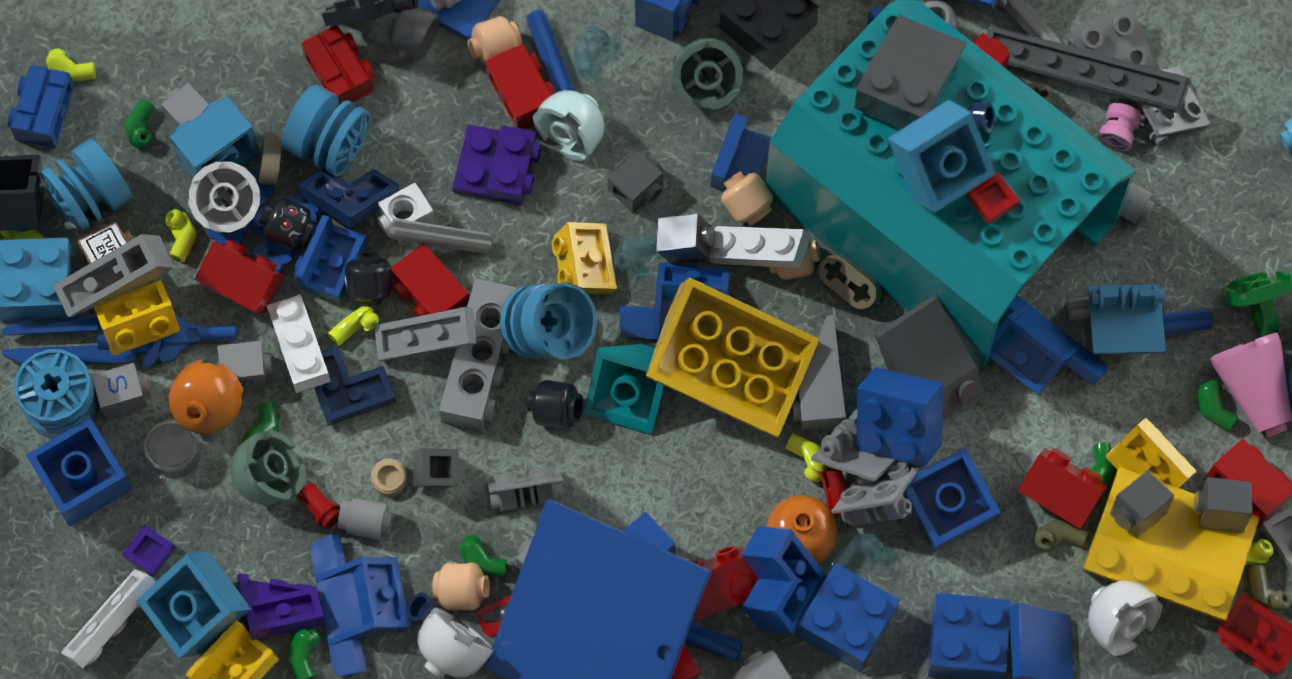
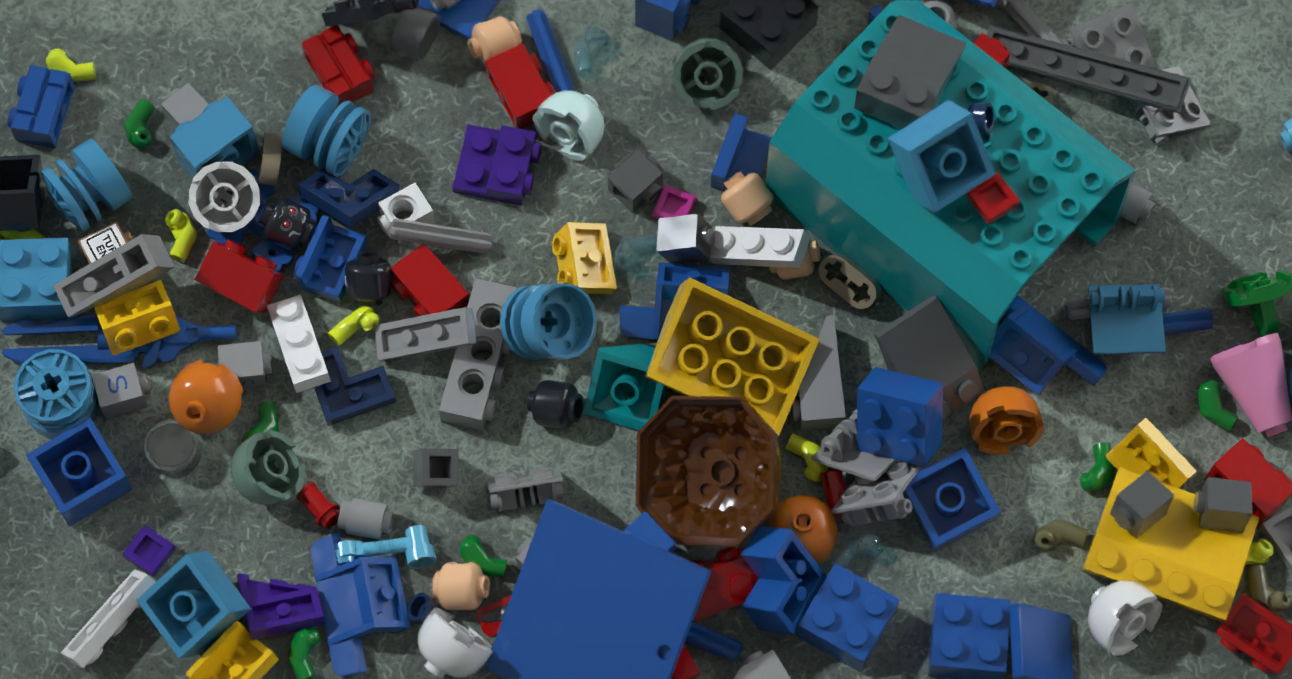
(388, 477): tan tile -> none
(415, 547): none -> medium azure brick
(673, 203): none -> dark pink tile
(708, 470): none -> reddish brown rock
(1005, 419): none -> orange cylinder
(1063, 487): red brick -> none
(1119, 127): bright pink wheel -> none

